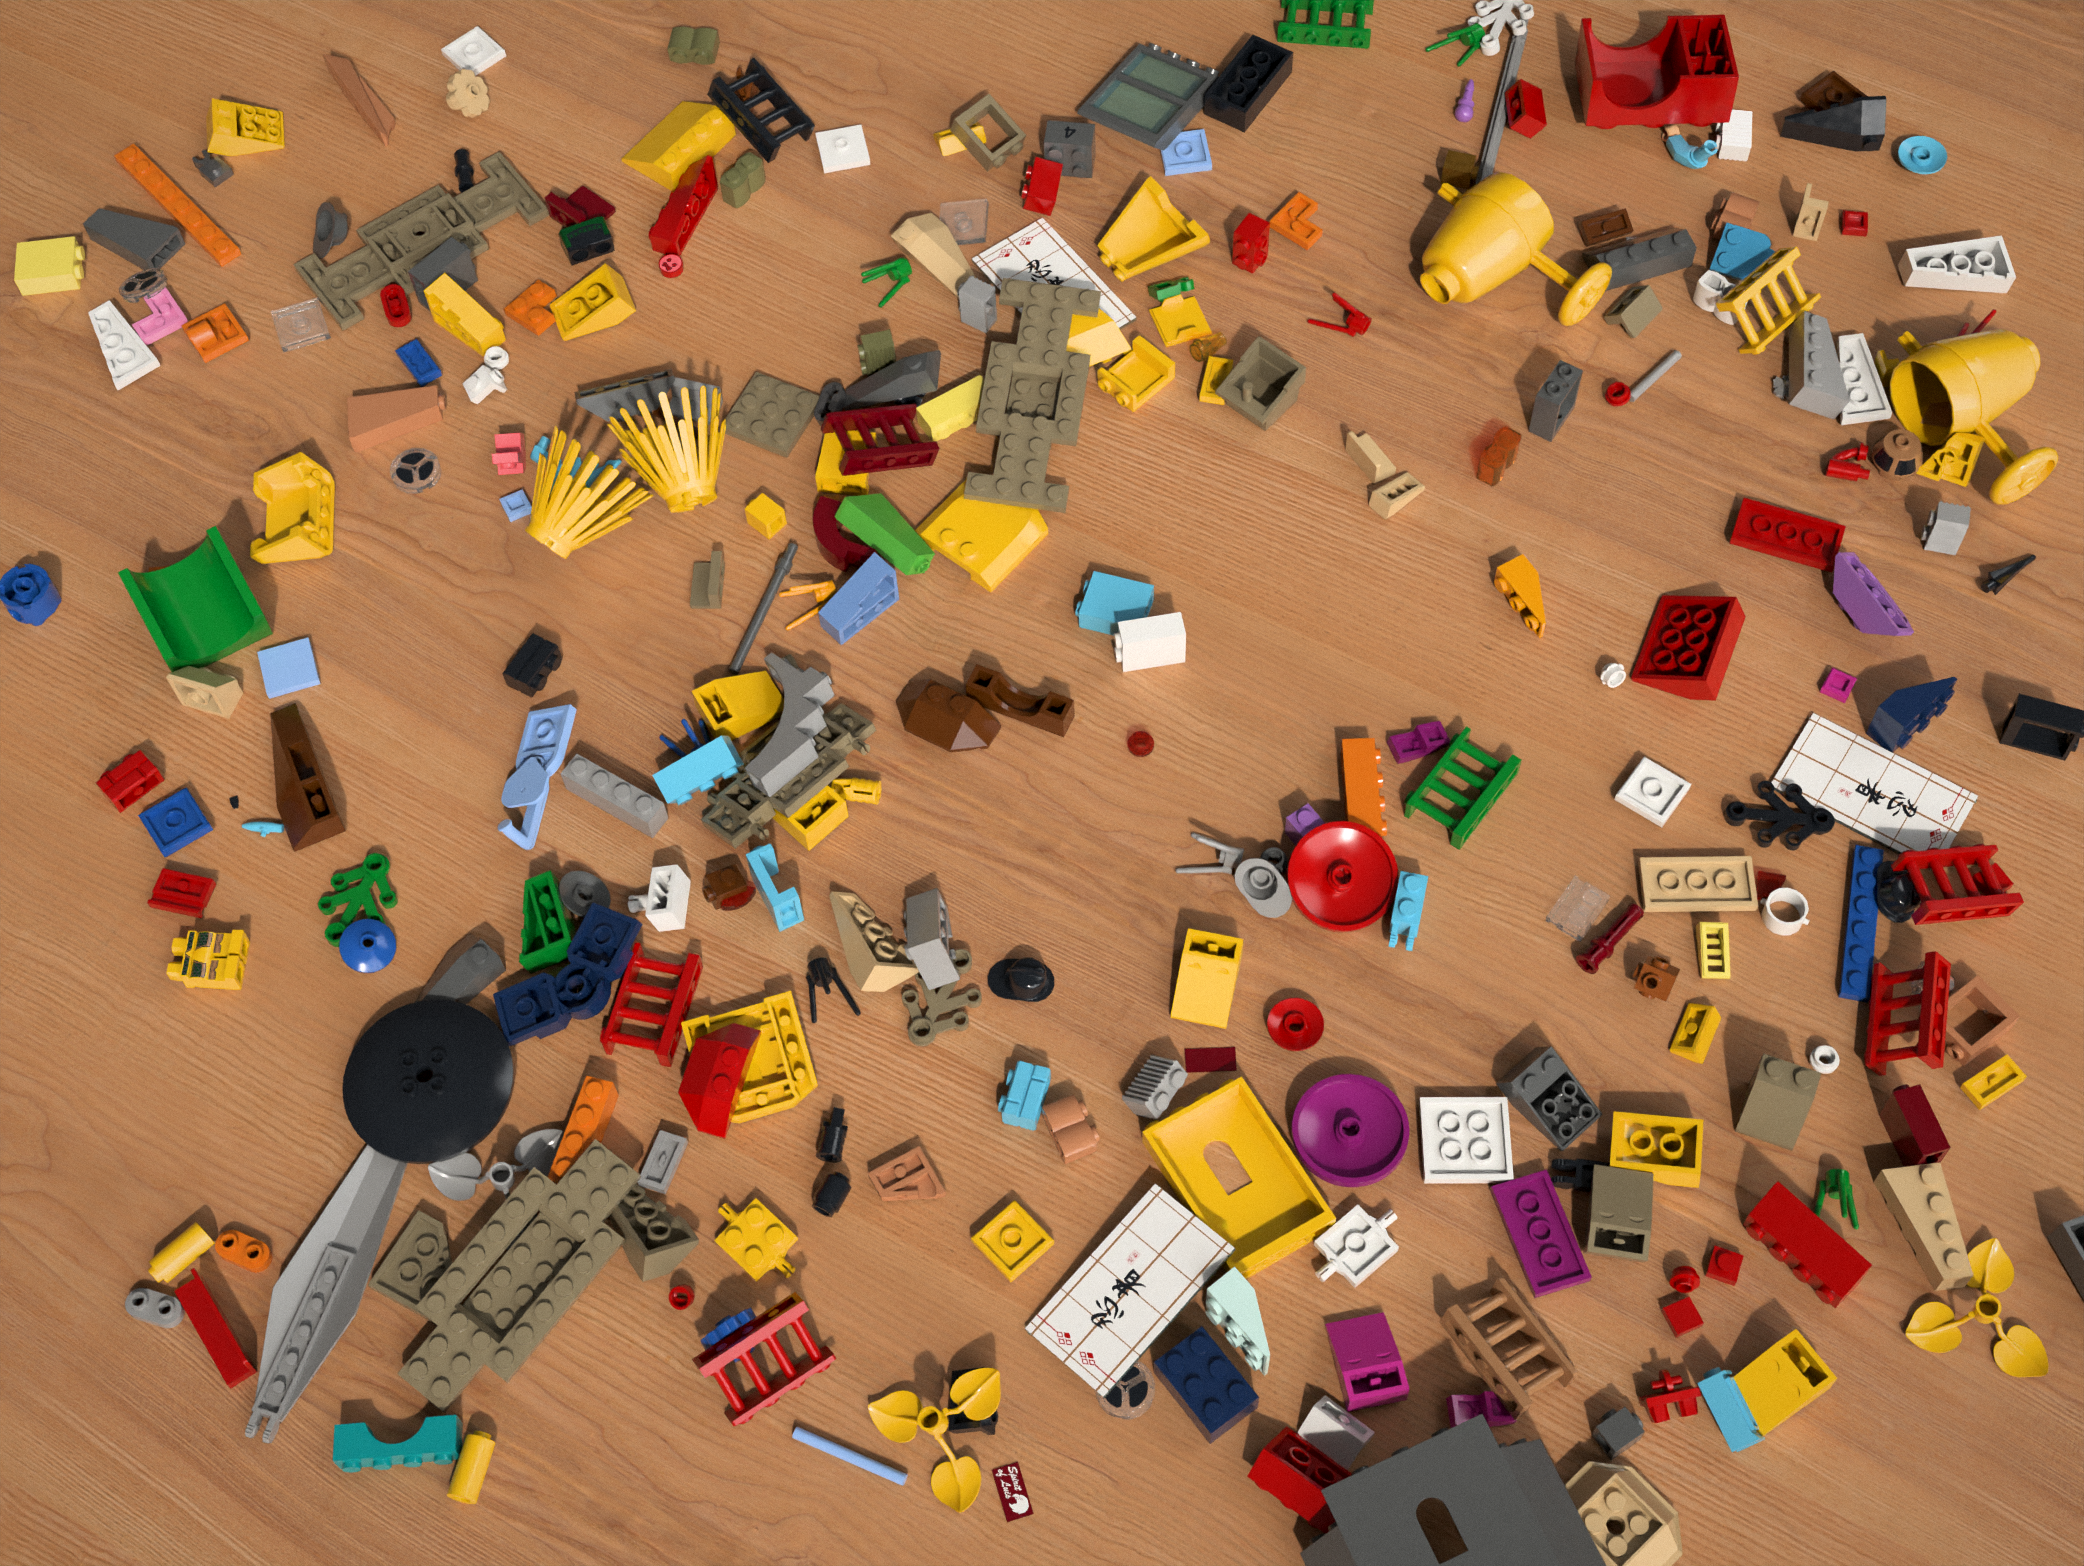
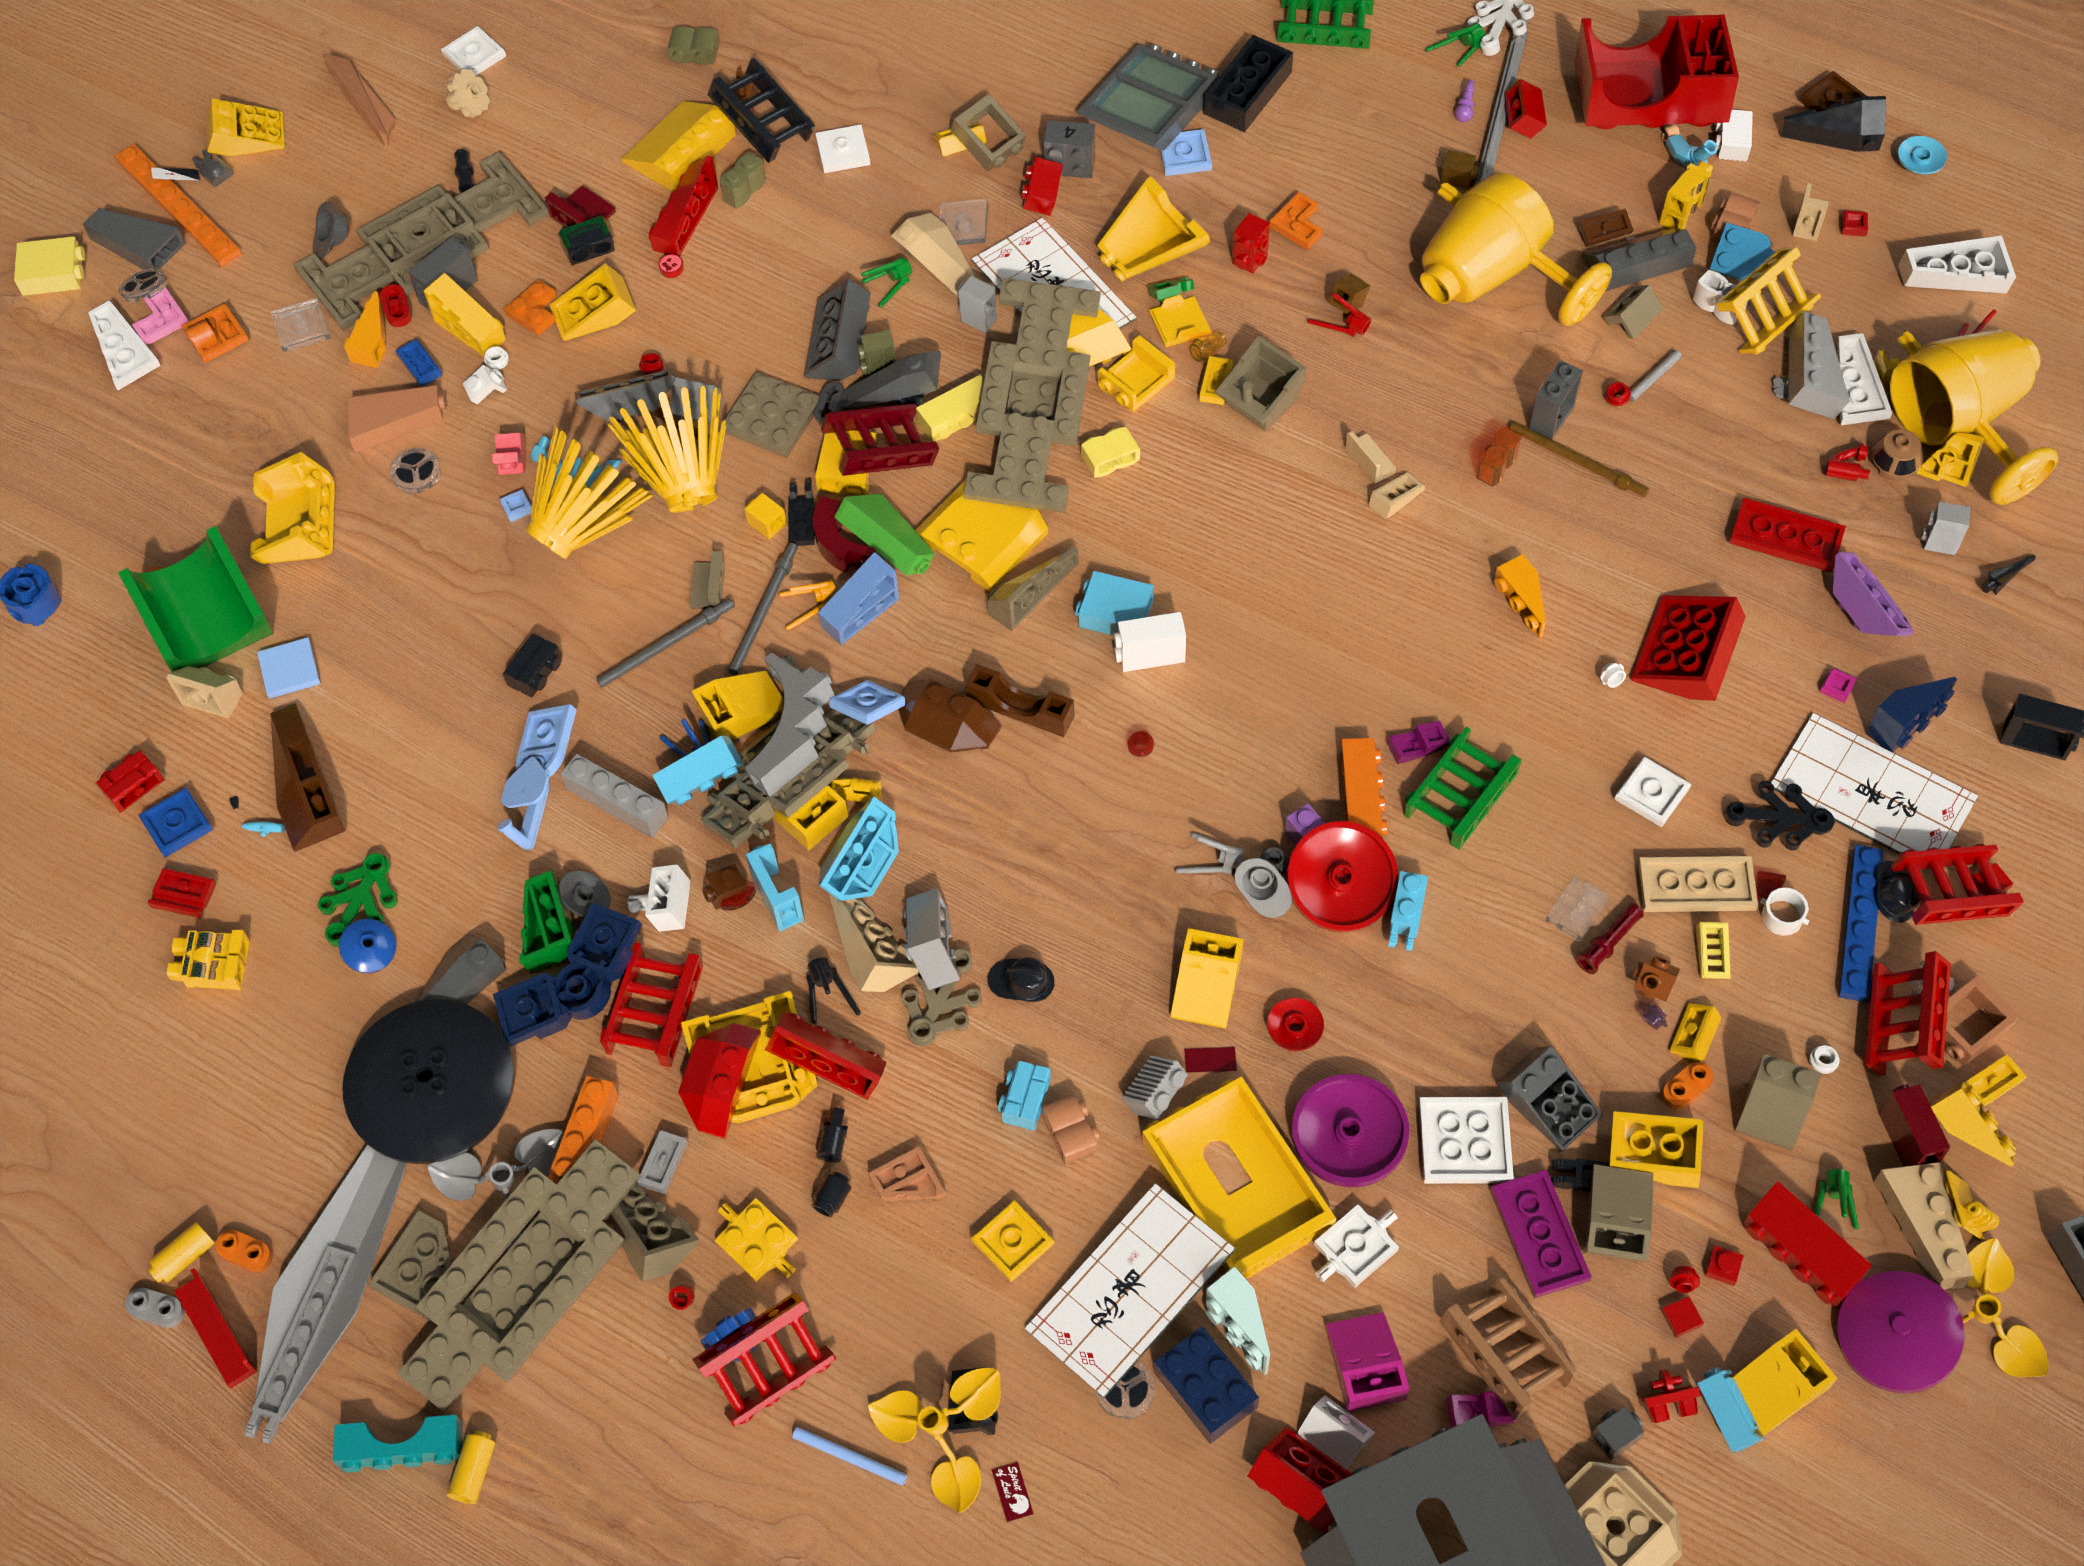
(175, 174): none -> sticker
(368, 338): none -> light orange slope
(651, 363): none -> red plate
(708, 617): none -> dark grey bar
(801, 516): none -> black hinge
(826, 1055): none -> red slope
(837, 331): none -> dark grey slope
(861, 853): none -> medium azure wedge
(867, 702): none -> light blue tile
(1025, 592): none -> dark tan wedge
(1110, 451): none -> light yellow brick
(1352, 290): none -> pearl gold brick
(1622, 480): none -> pearl gold bar
(1654, 1016): none -> plate
(1686, 195): none -> yellow hips
(1689, 1084): none -> orange plate
(1900, 1332): none -> magenta dish
(1965, 1119): none -> yellow slope
(1969, 1213): none -> yellow hinge

